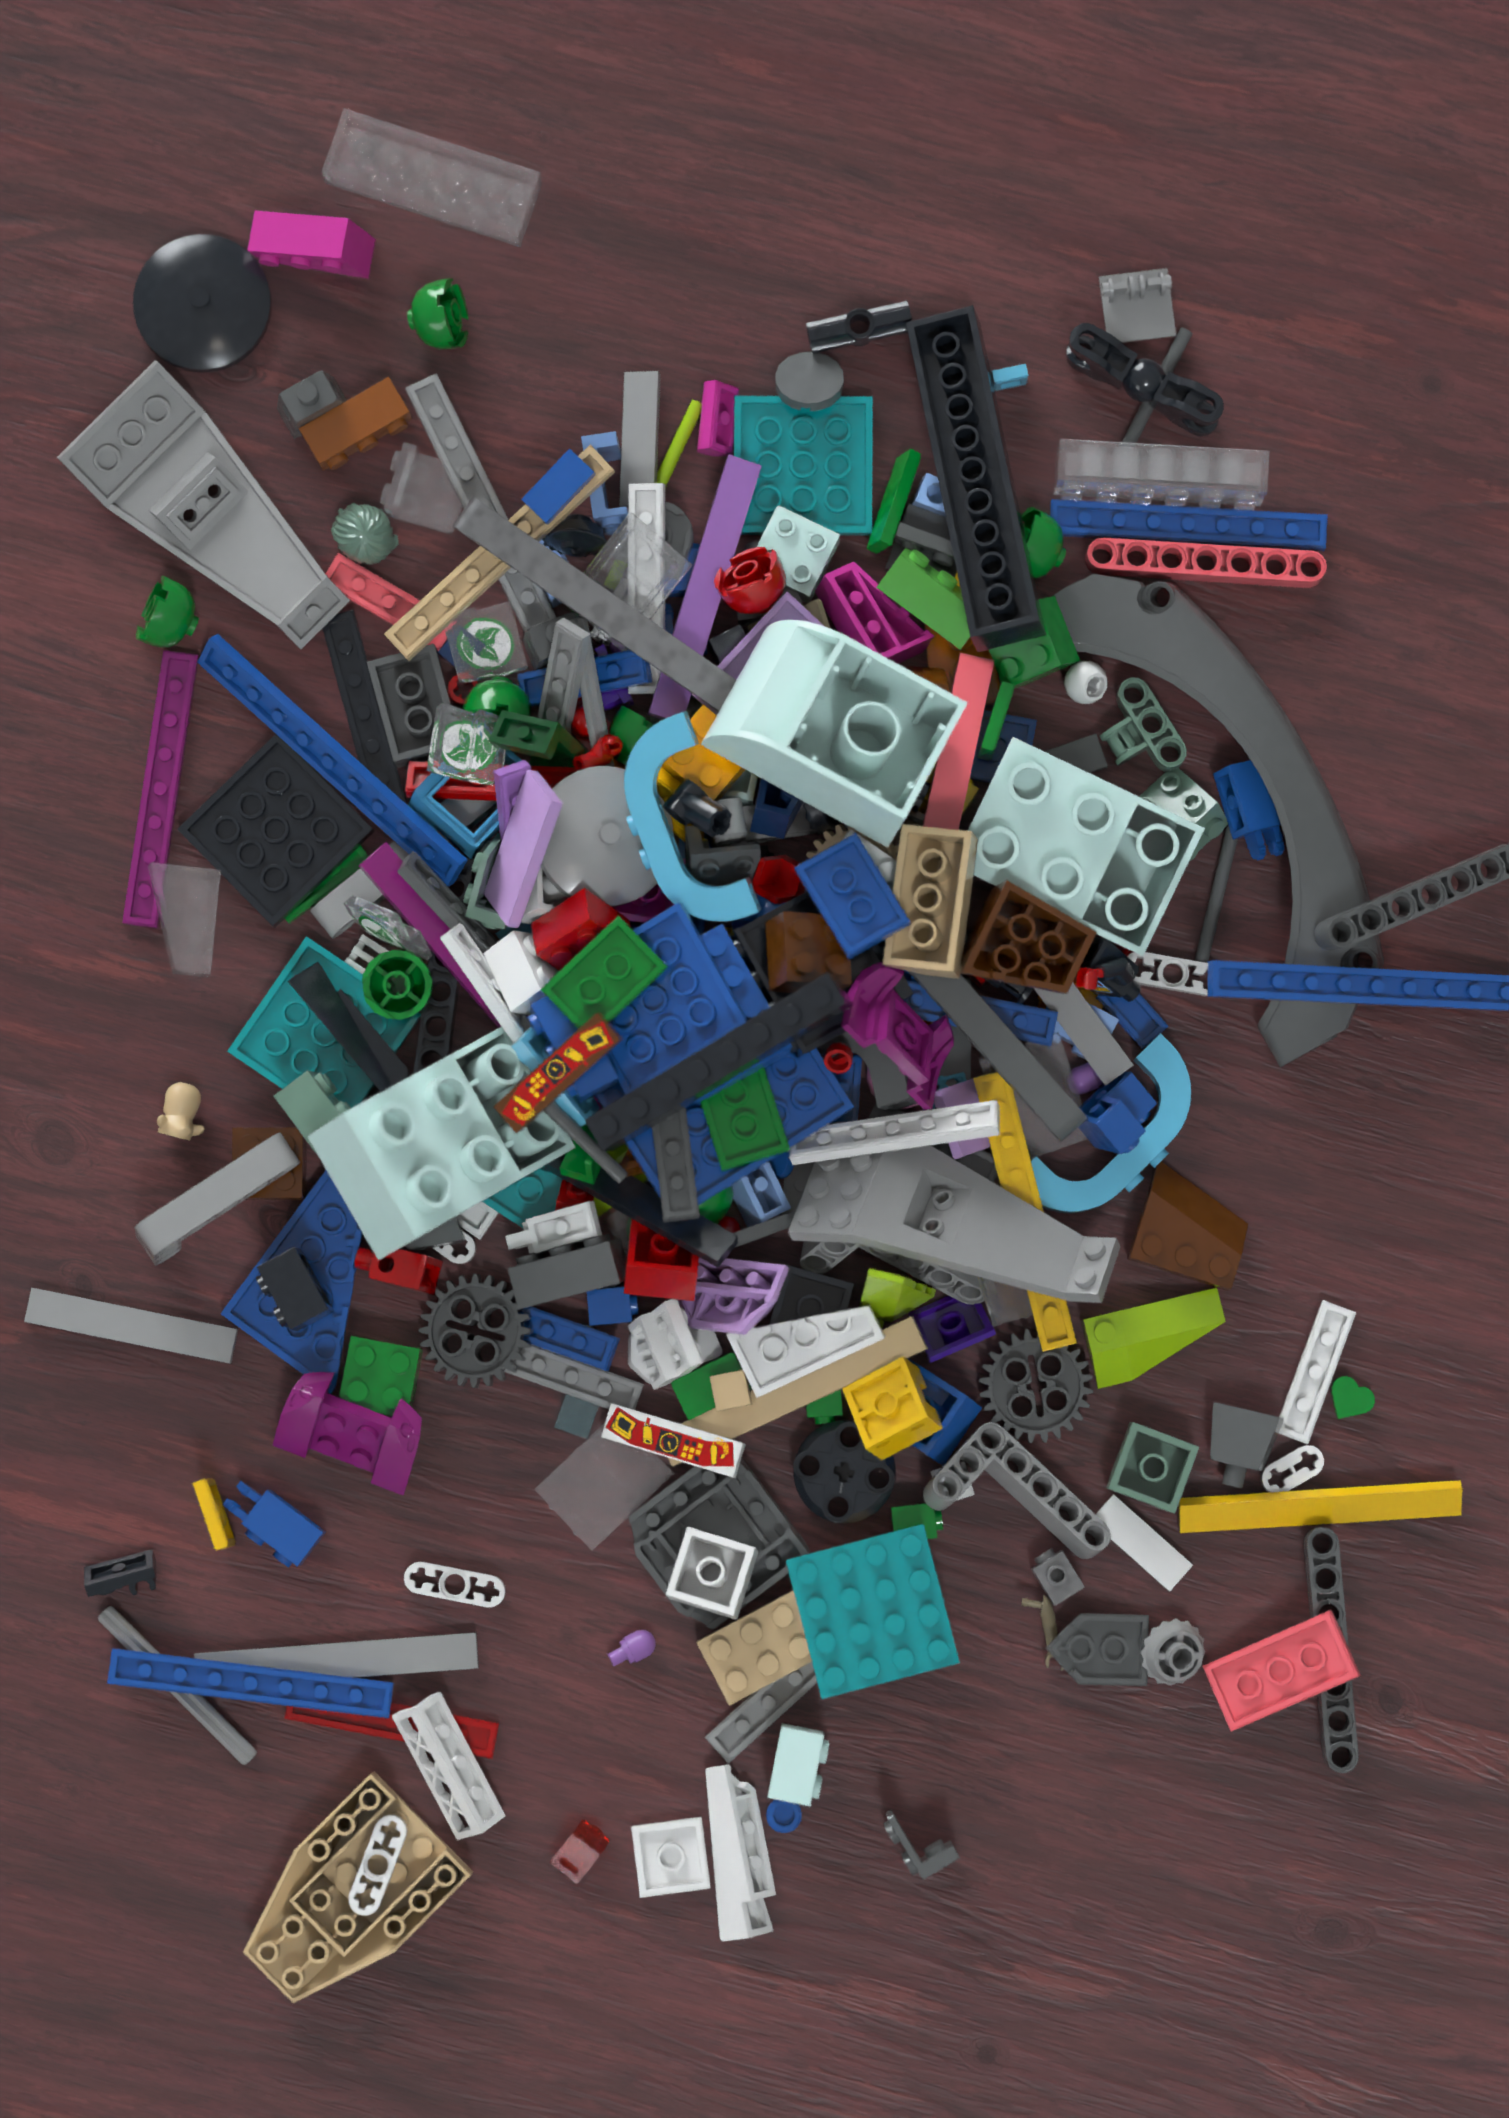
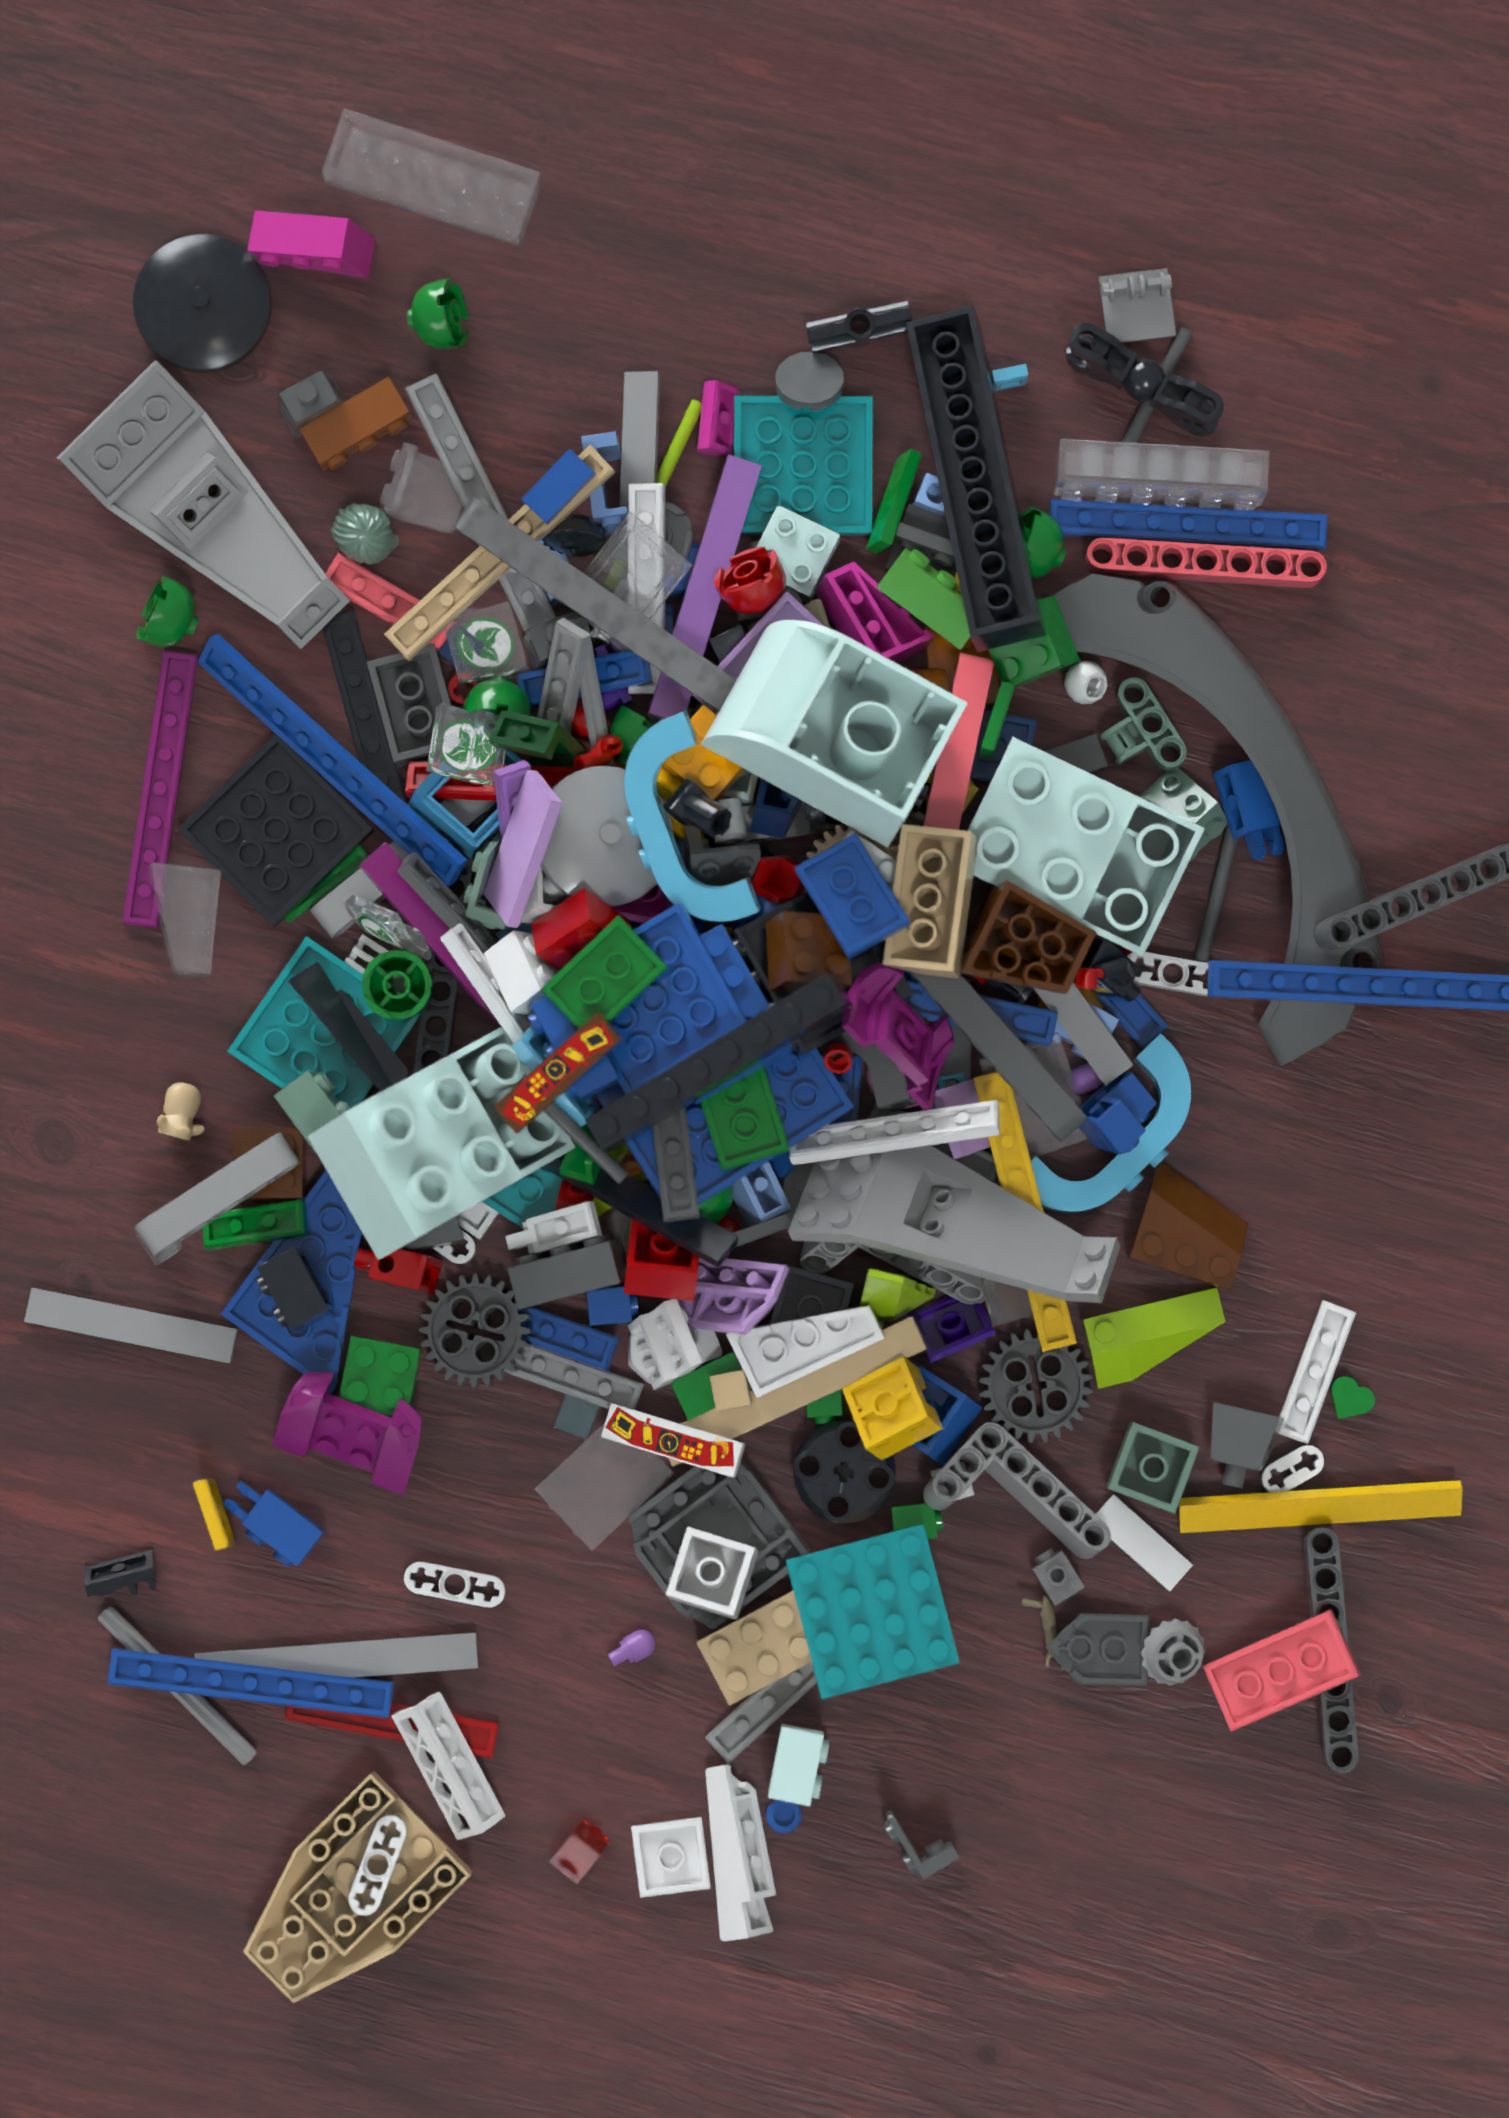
(256, 1225): none -> green tile

